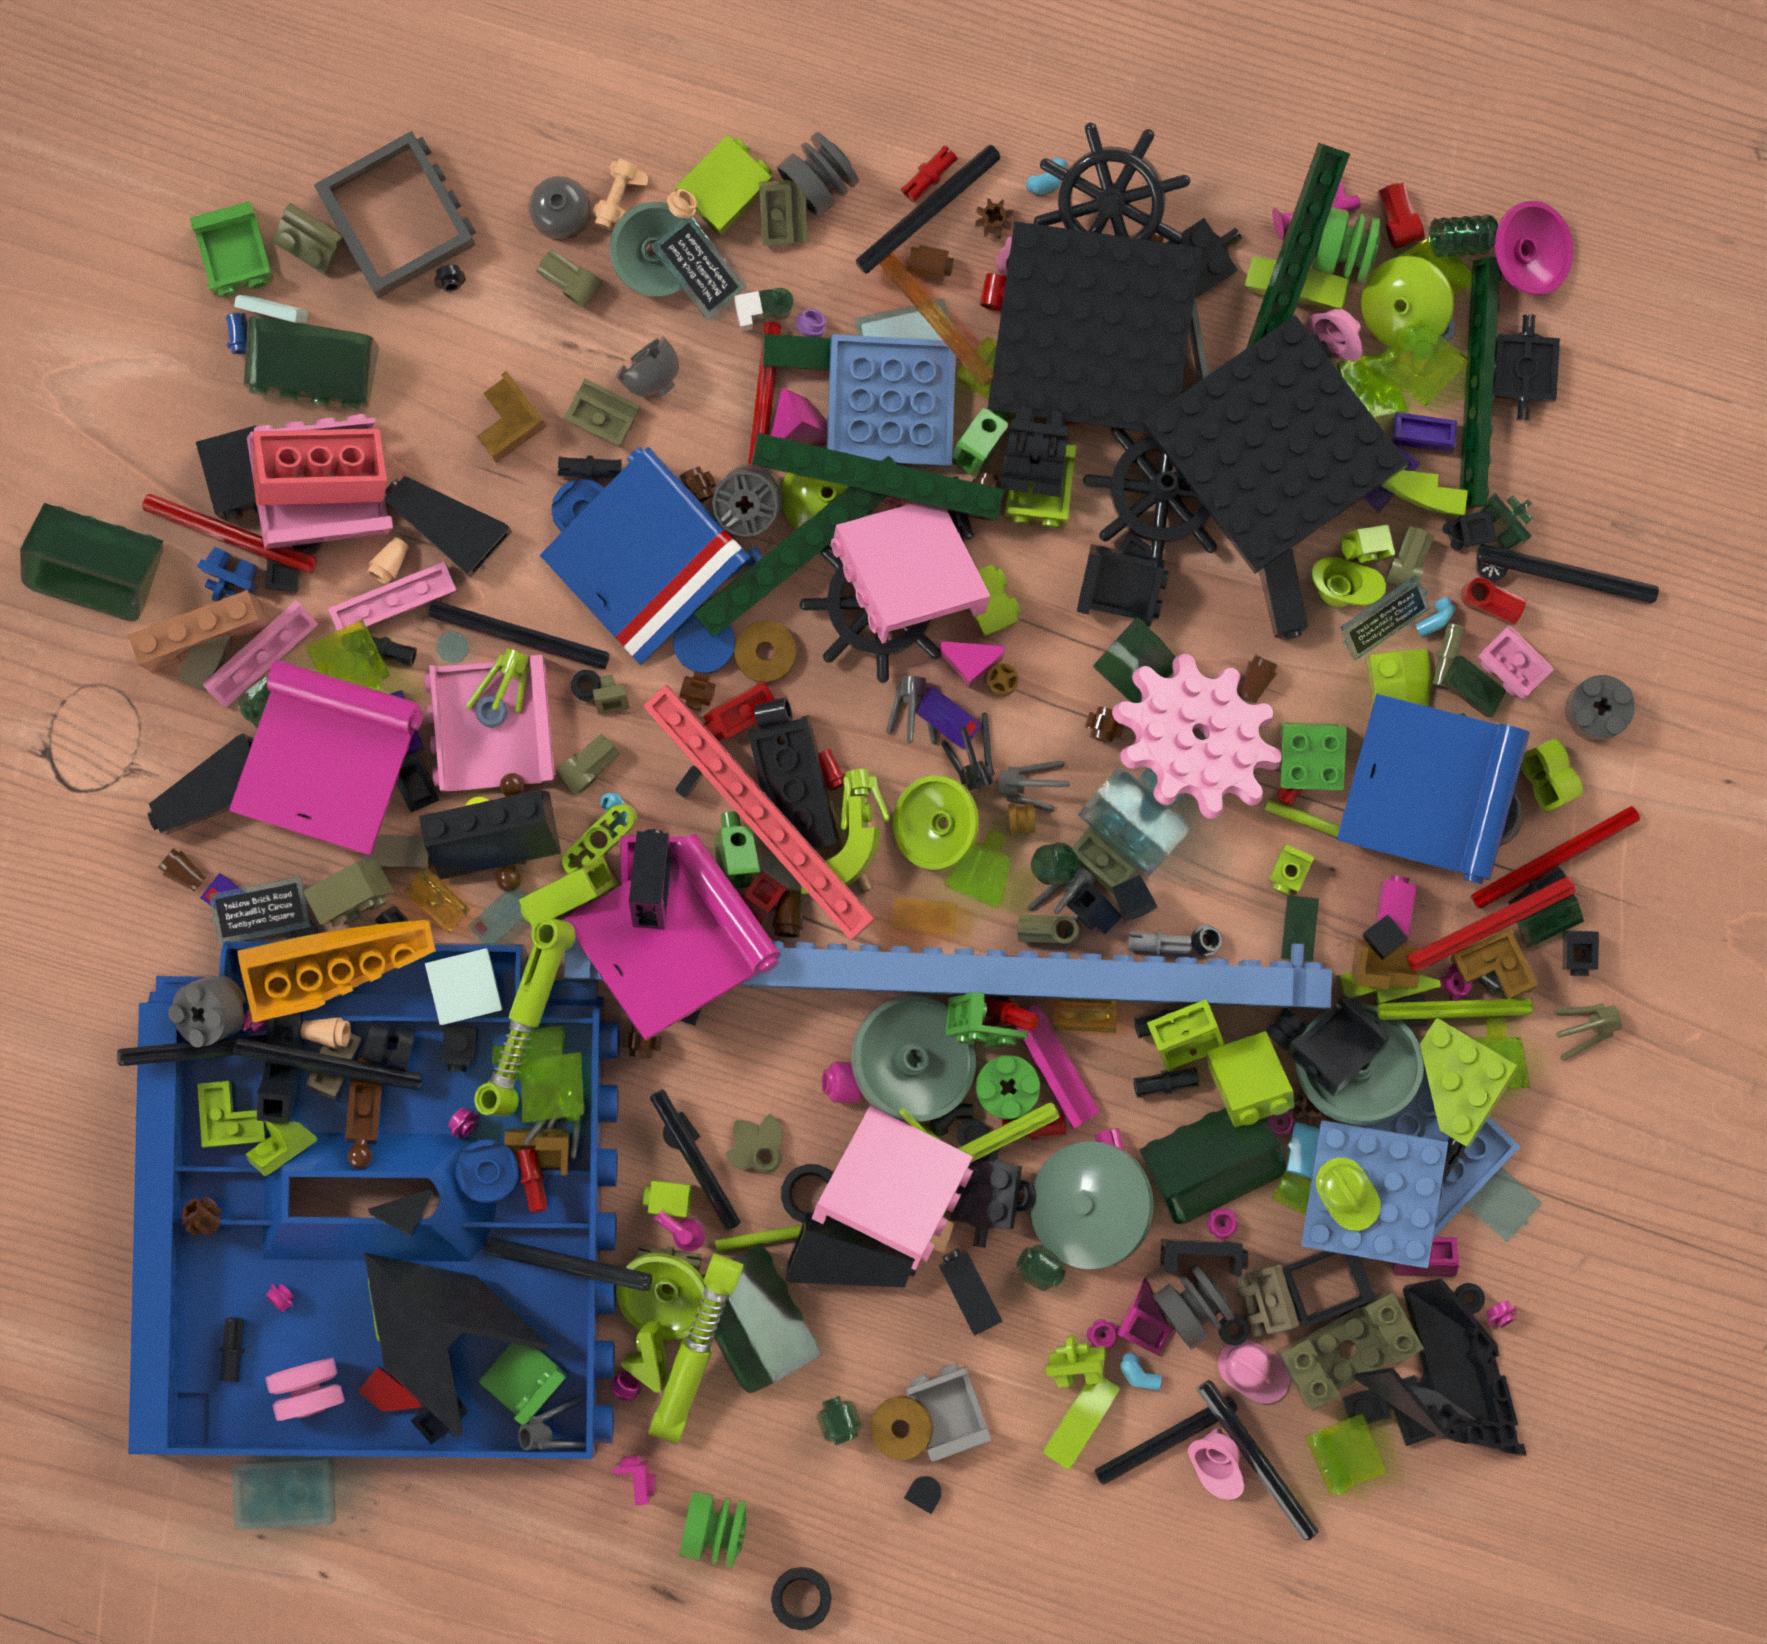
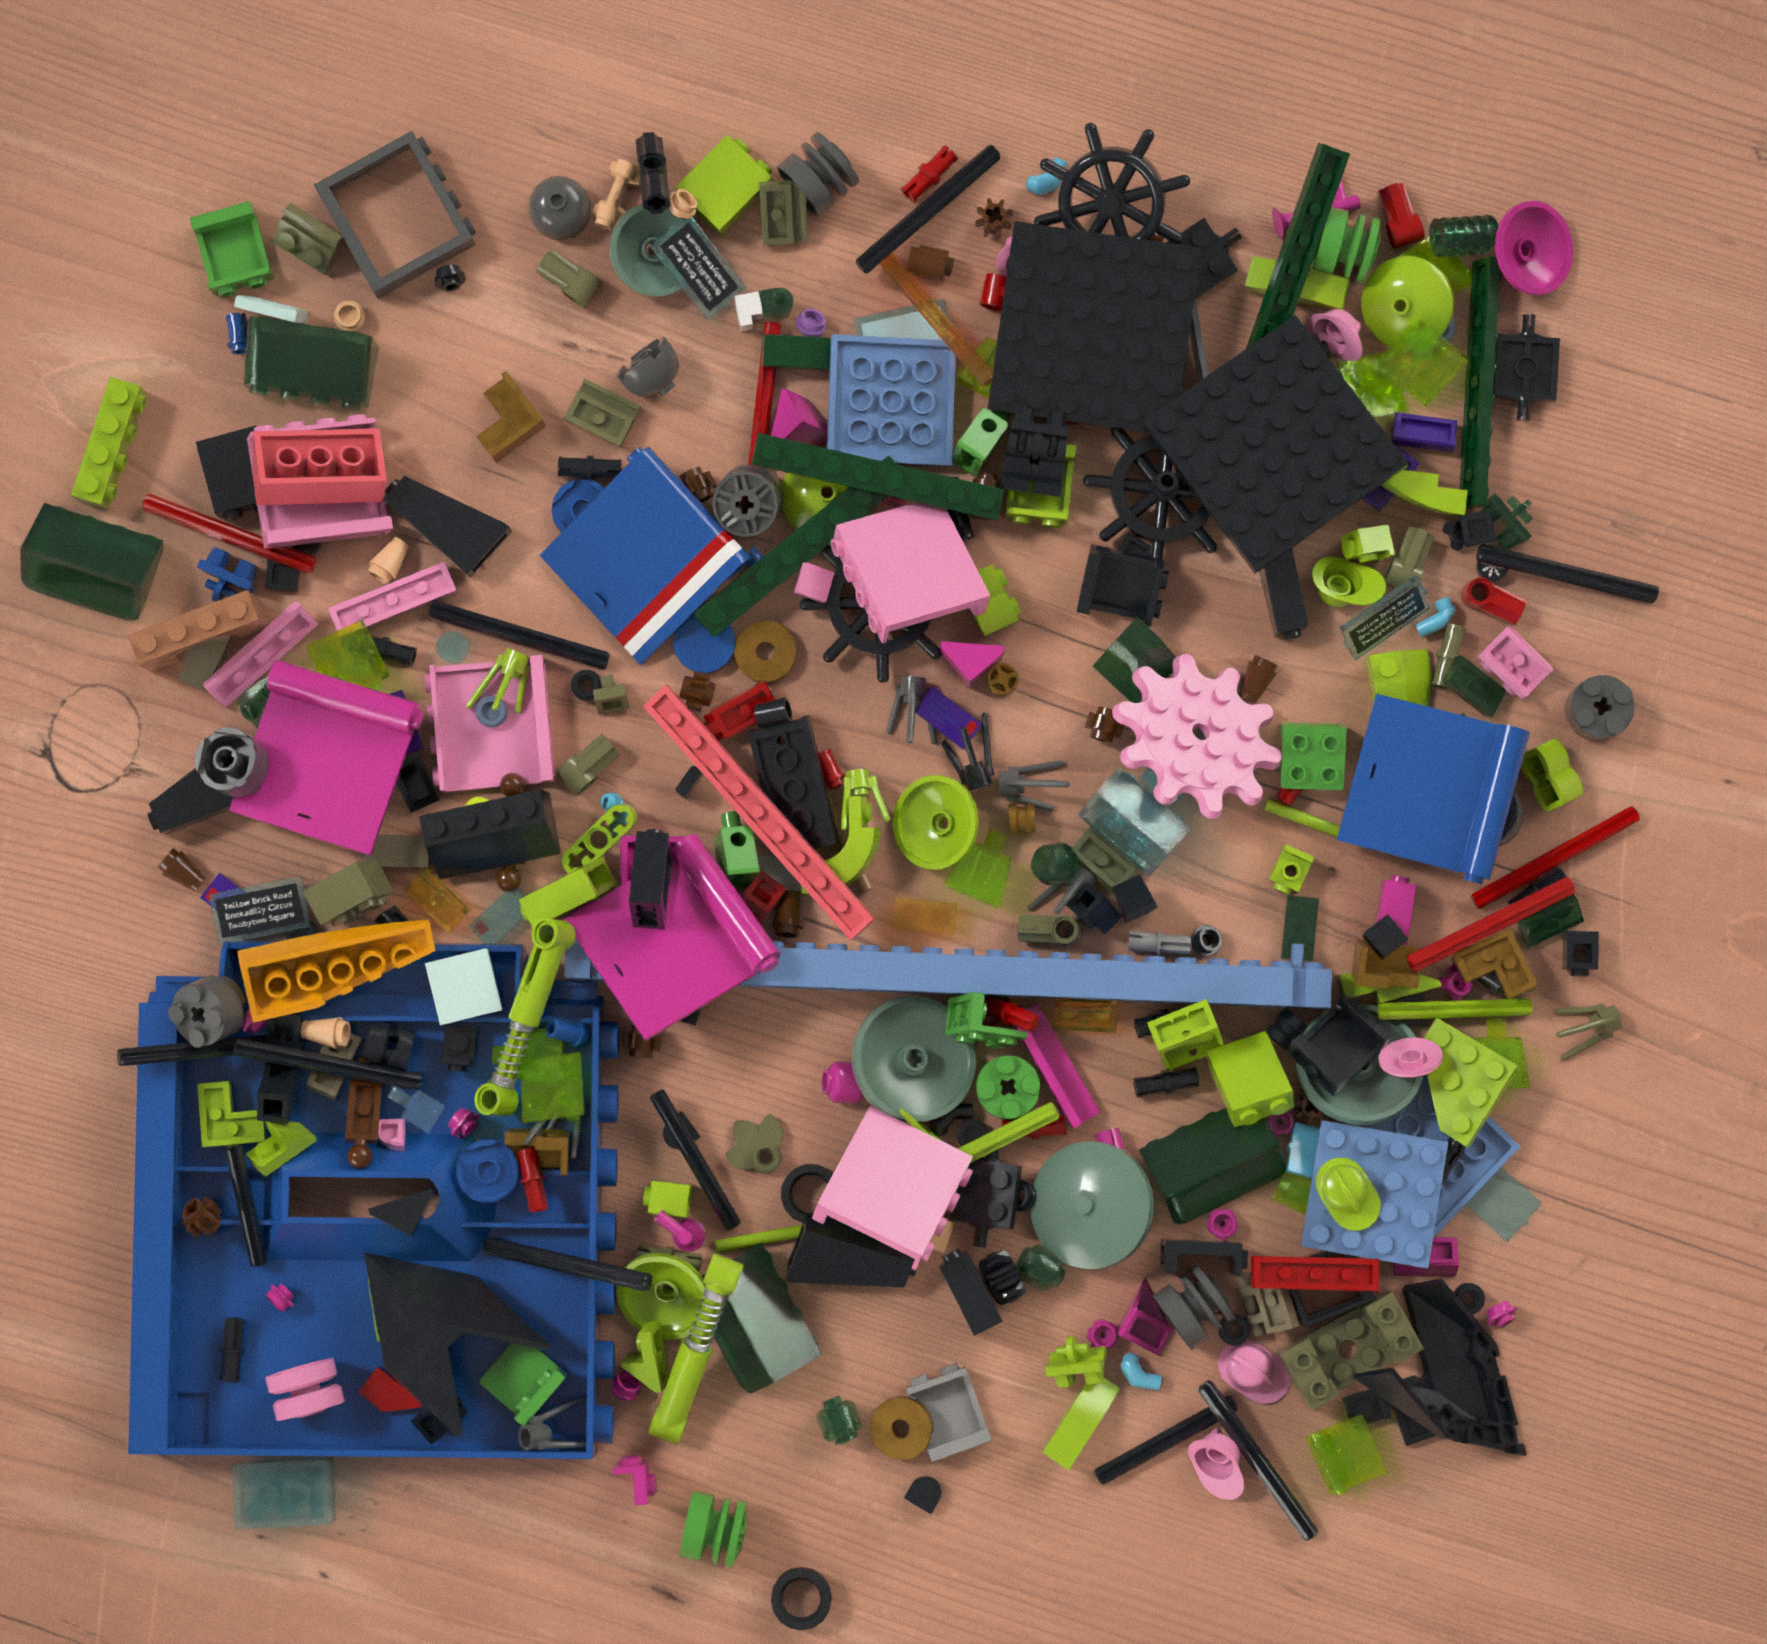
(109, 443): none -> lime brick
(246, 1205): none -> black axle
(248, 765): none -> brick
(349, 316): none -> light nougat plate
(392, 1133): none -> bright pink tile
(420, 1110): none -> clear light blue plate
(574, 1033): none -> blue pin
(652, 173): none -> black piece
(814, 582): none -> bright pink tile
(1002, 1277): none -> black gear
(1314, 1273): none -> red plate
(1410, 1057): none -> bright pink dish

